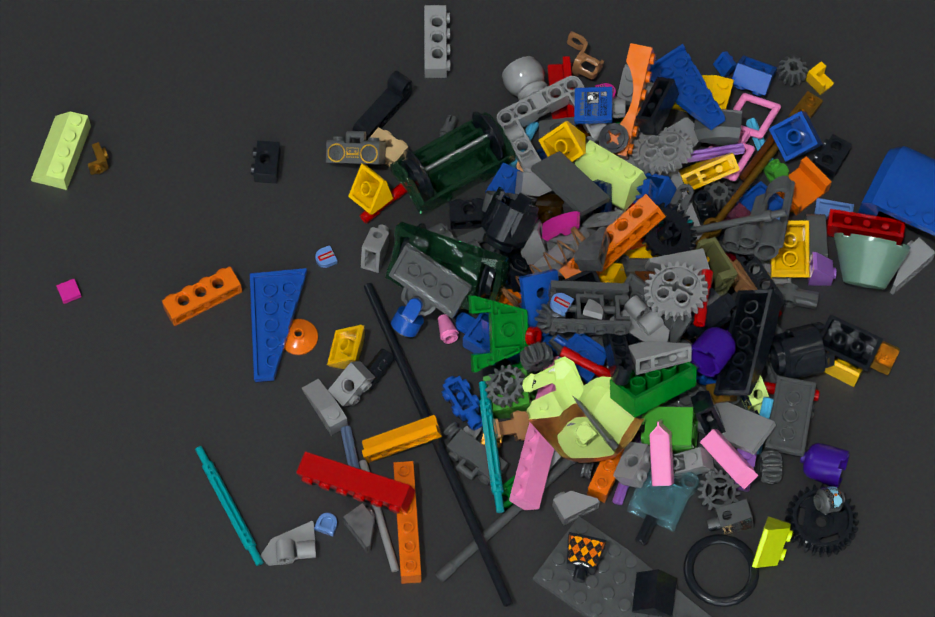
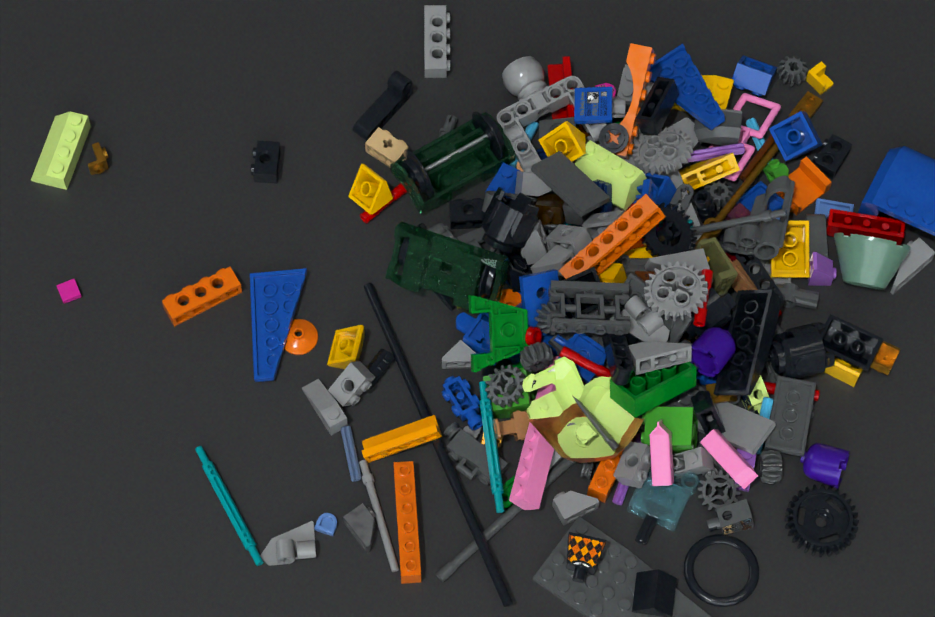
(325, 257): medium blue tile -> none
(347, 152): dark grey piece -> none
(355, 482): red brick -> none
(377, 242): light grey torso -> none
(425, 288): dark grey plate -> none
(447, 330): bright pink cone -> none
(458, 357): none -> light grey slope
(510, 296): medium nougat piece -> none
(560, 224): dark pink slope -> none
(561, 303): medium blue tile -> none
(577, 69): medium nougat piece -> none
(593, 251): flat silver slope -> none
(593, 309): light grey tile -> none
(725, 64): blue tile -> none
(772, 543): neon yellow slope -> none
(829, 500): head -> none

